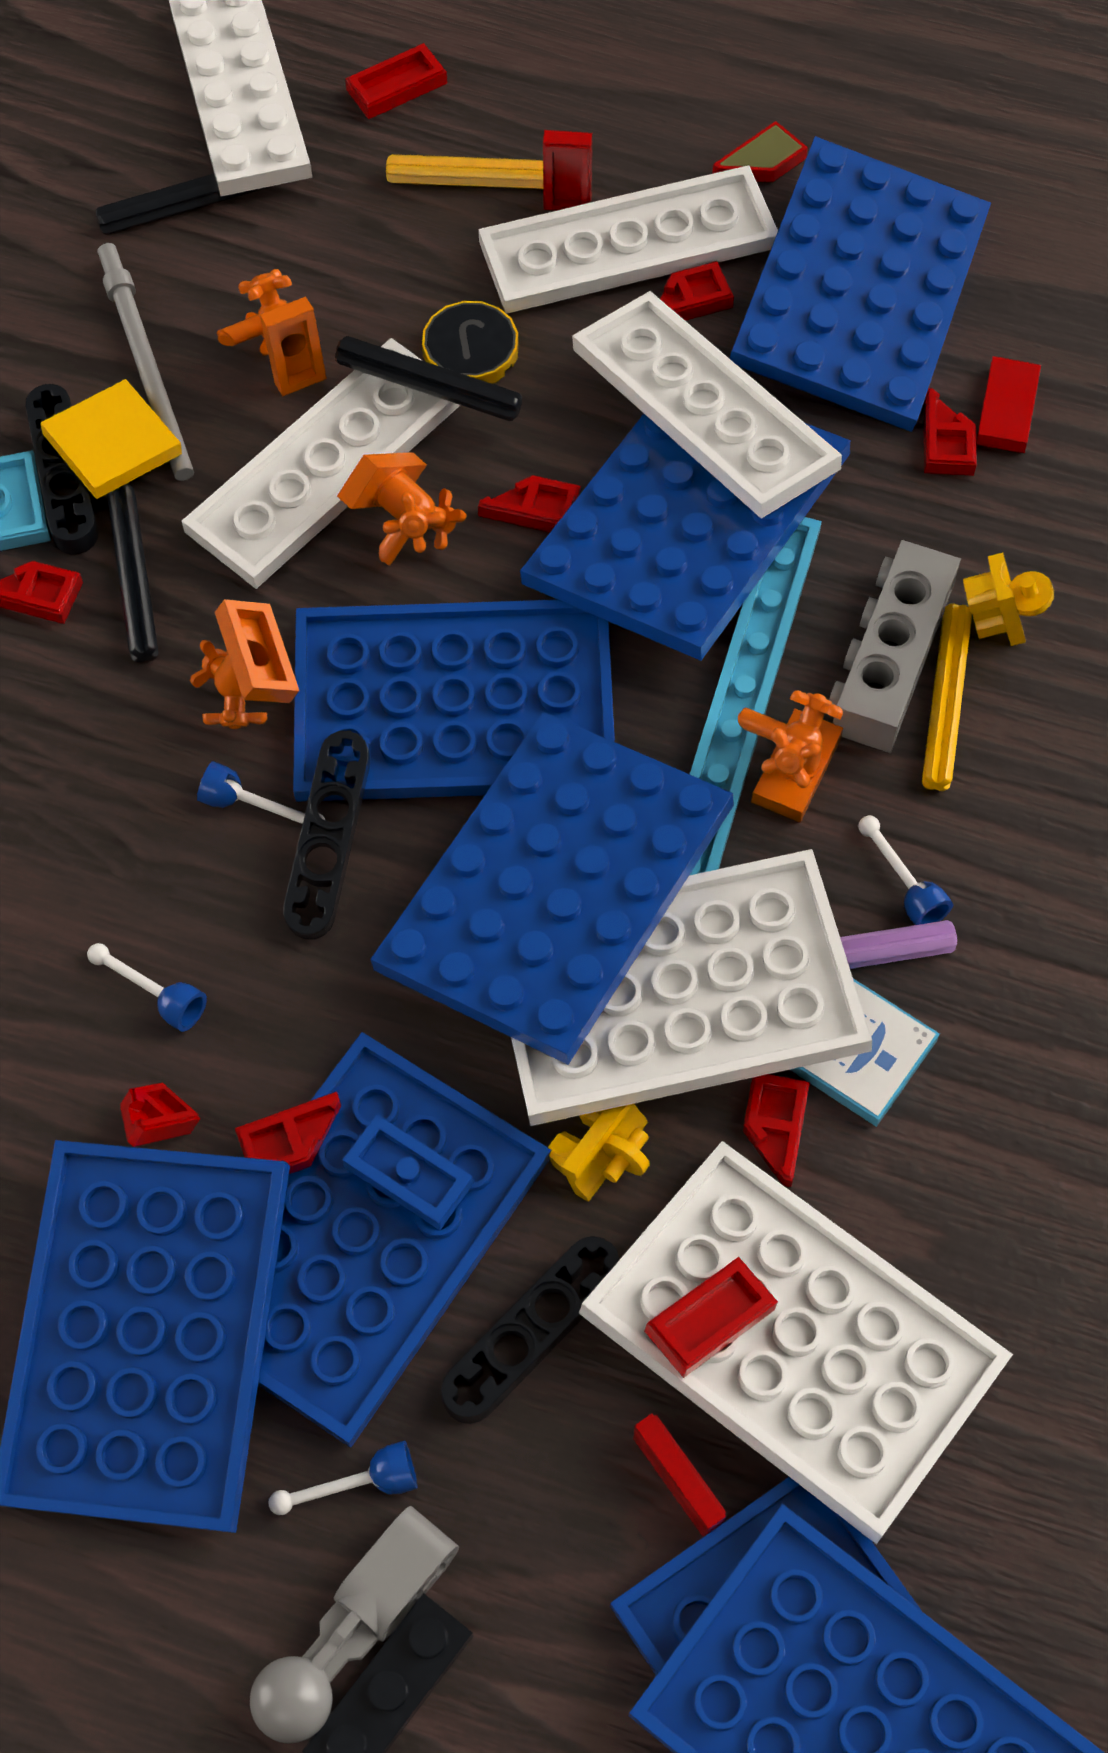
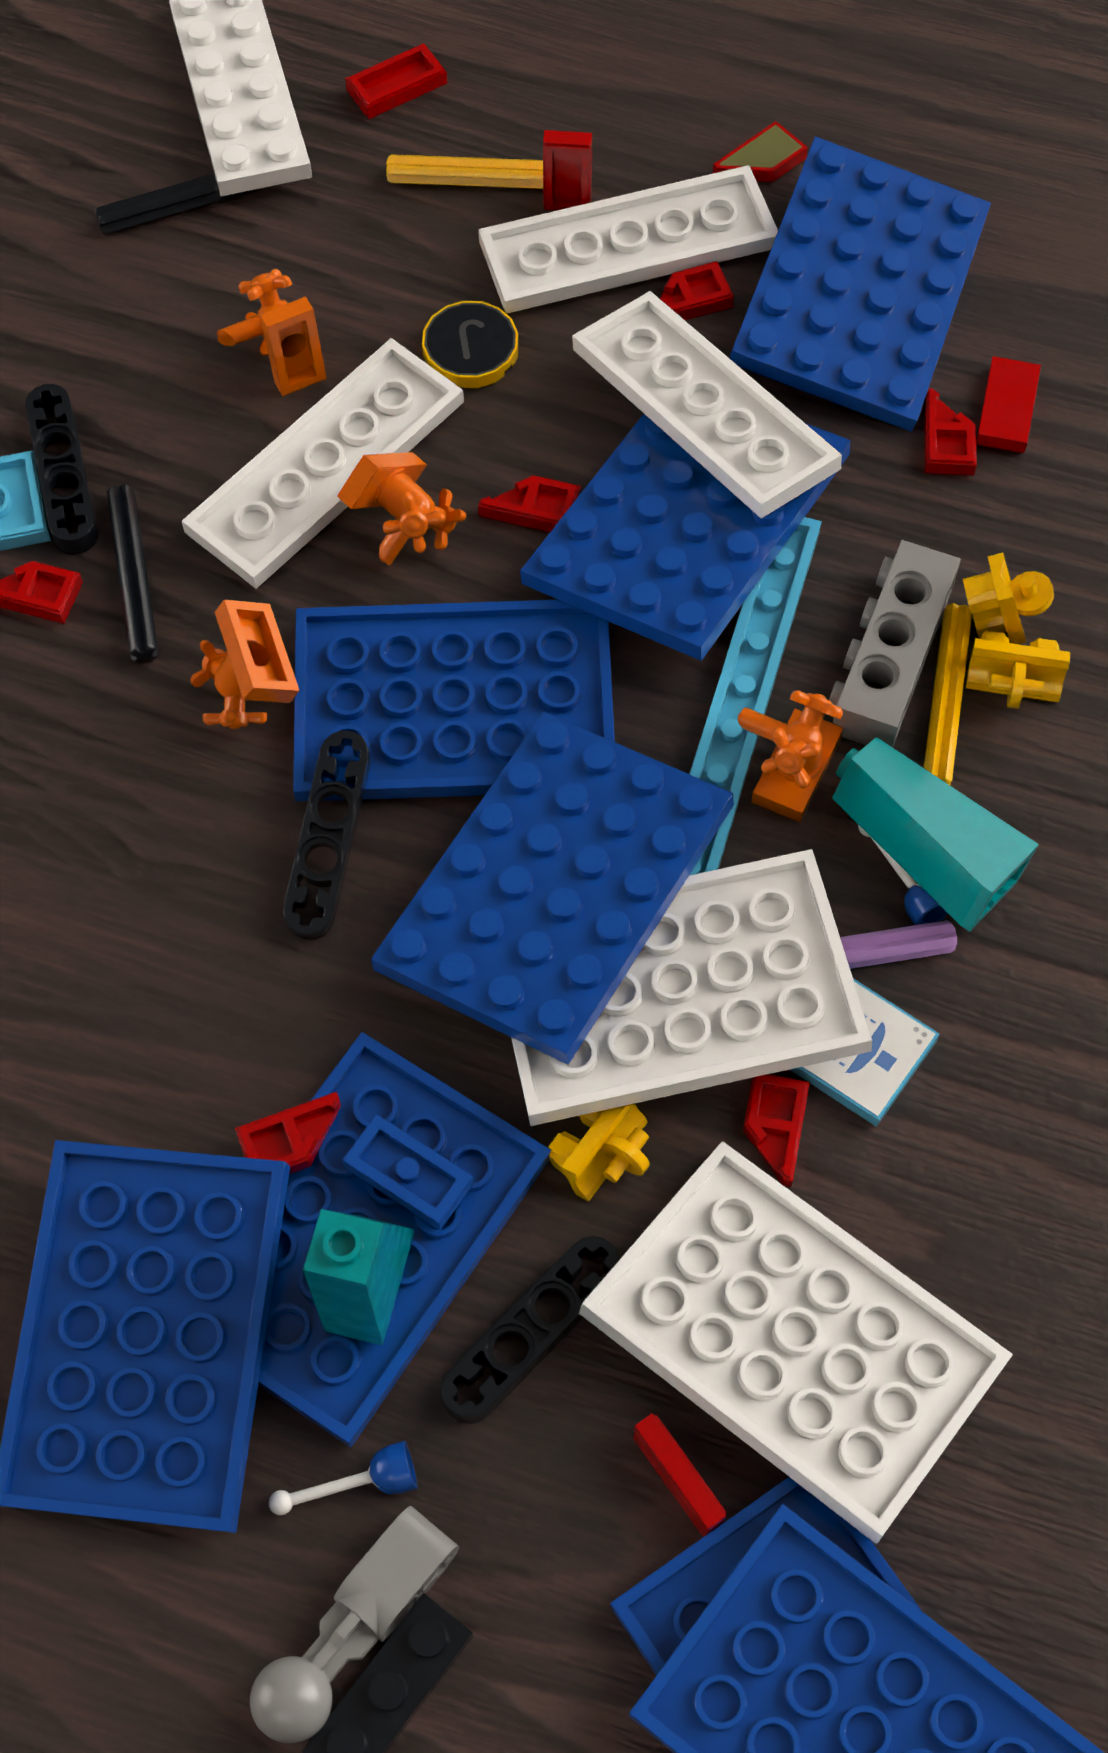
(111, 438): yellow tile -> none
(121, 290): light grey bar -> none
(155, 1114): red tile -> none
(177, 1004): blue hinge -> none
(223, 787): blue hinge -> none
(356, 1273): none -> teal slope
(428, 378): black axle -> none
(710, 1317): red tile -> none
(933, 831): none -> teal slope
(1017, 669): none -> yellow hips

